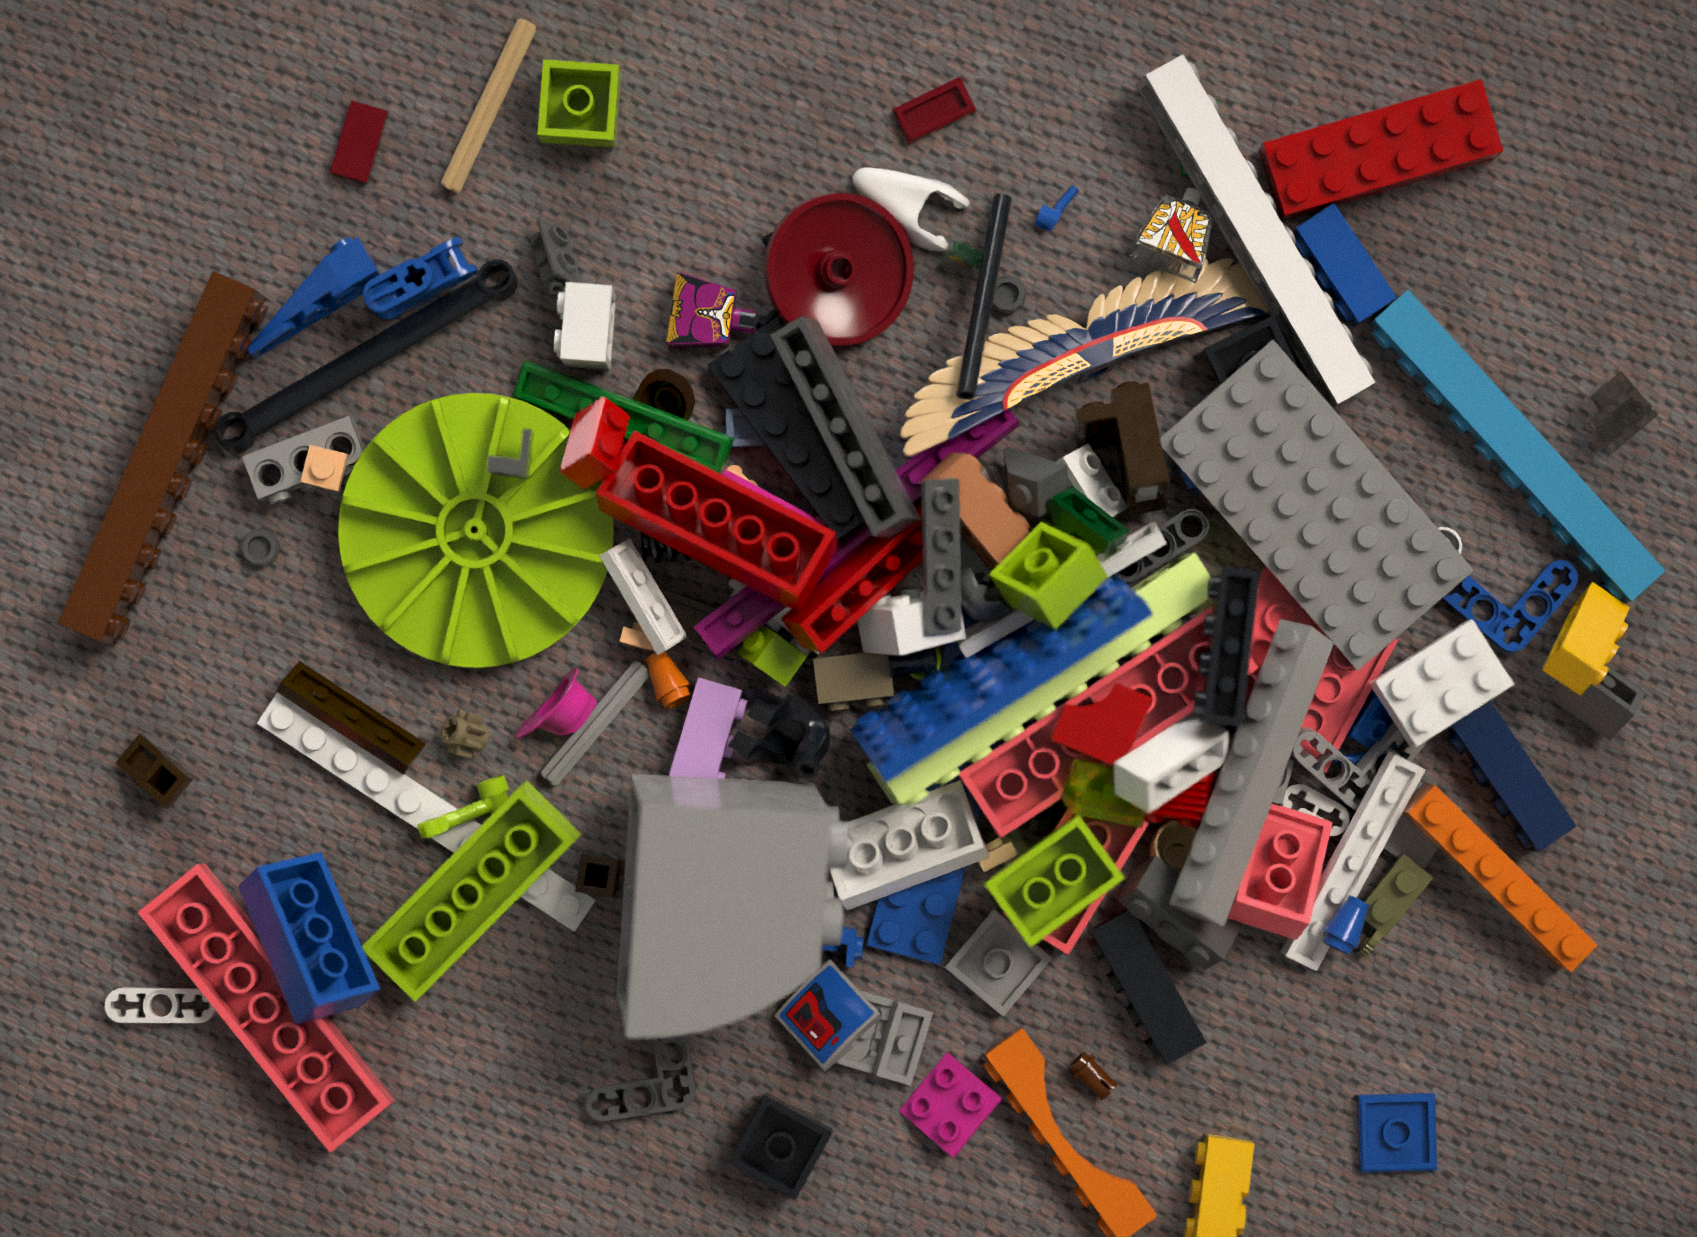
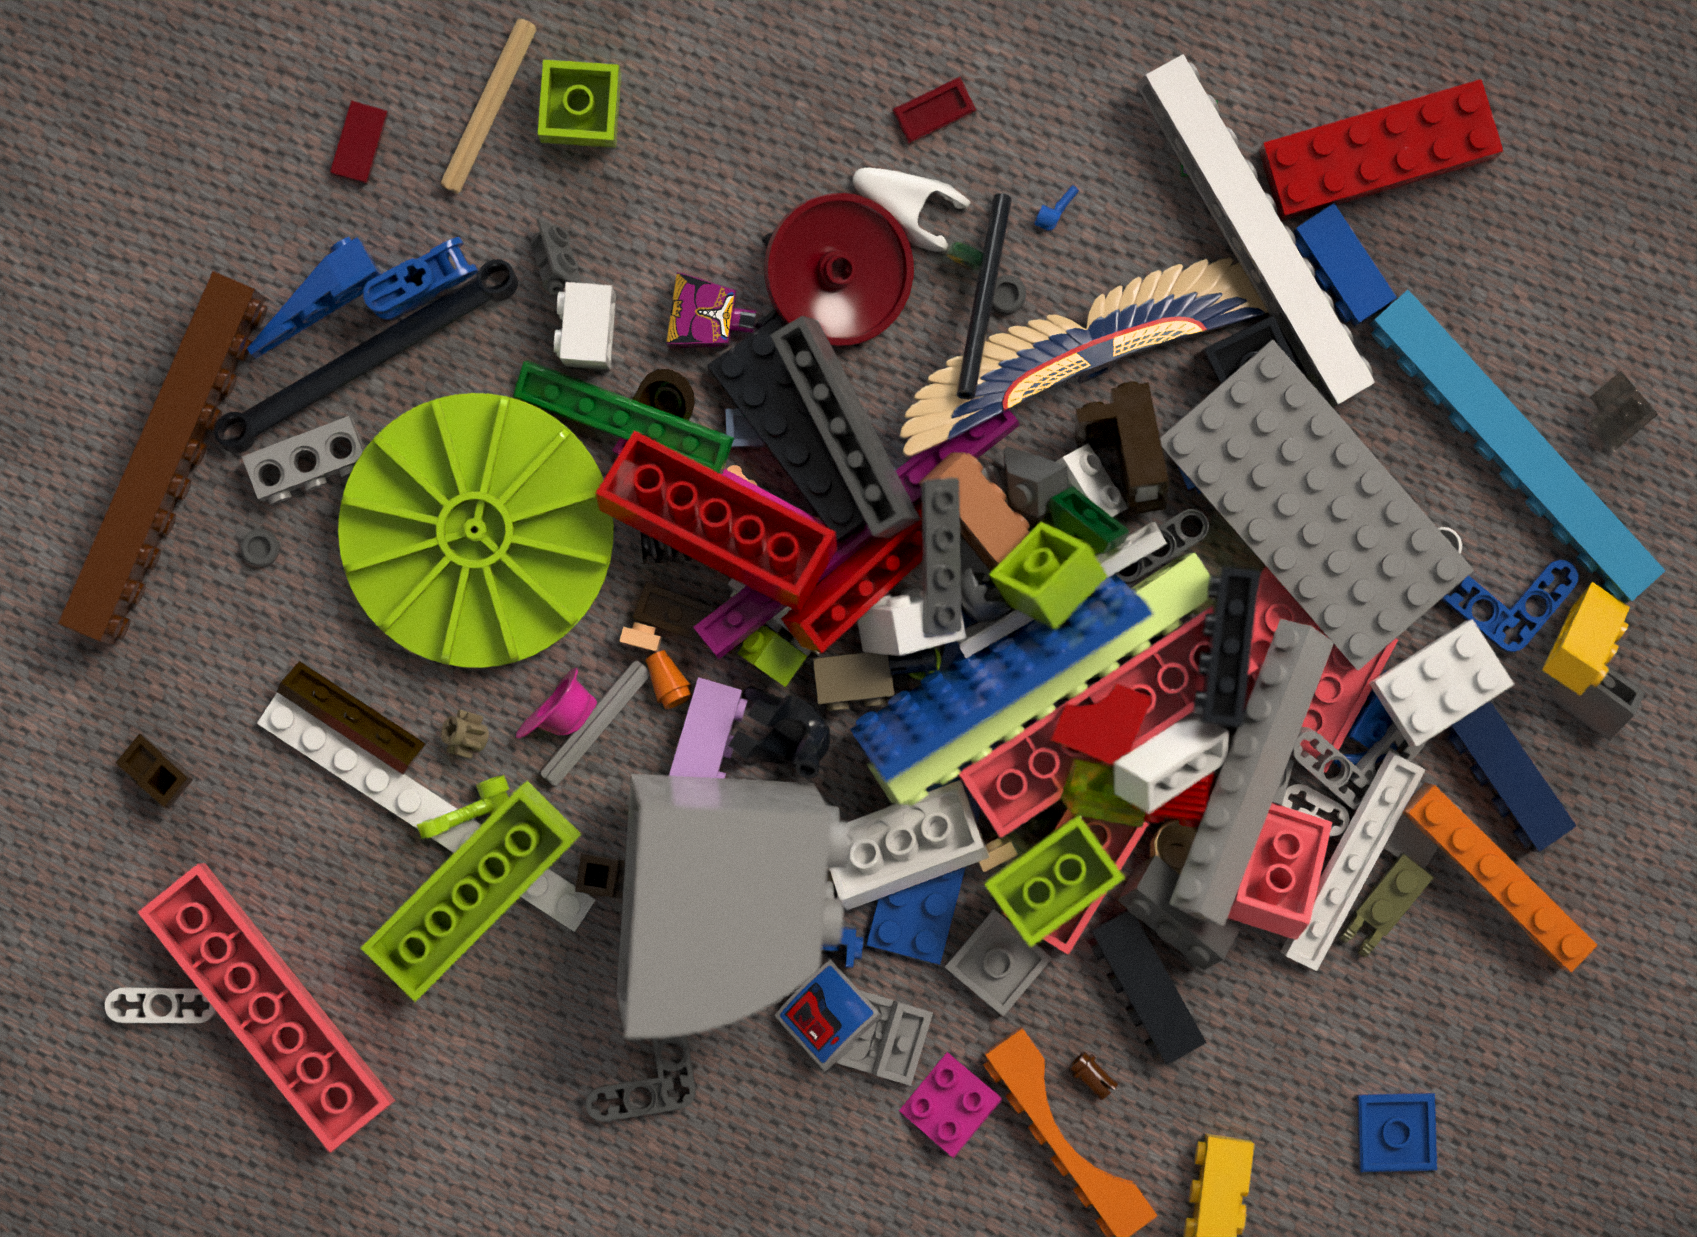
(308, 937): blue brick -> none
(324, 468): light nougat plate -> none
(514, 467): dark grey panel -> none
(595, 443): red brick -> none
(643, 596): white tile -> none
(780, 1146): black brick -> none
(1175, 236): torso -> none
(1346, 926): blue cone -> none

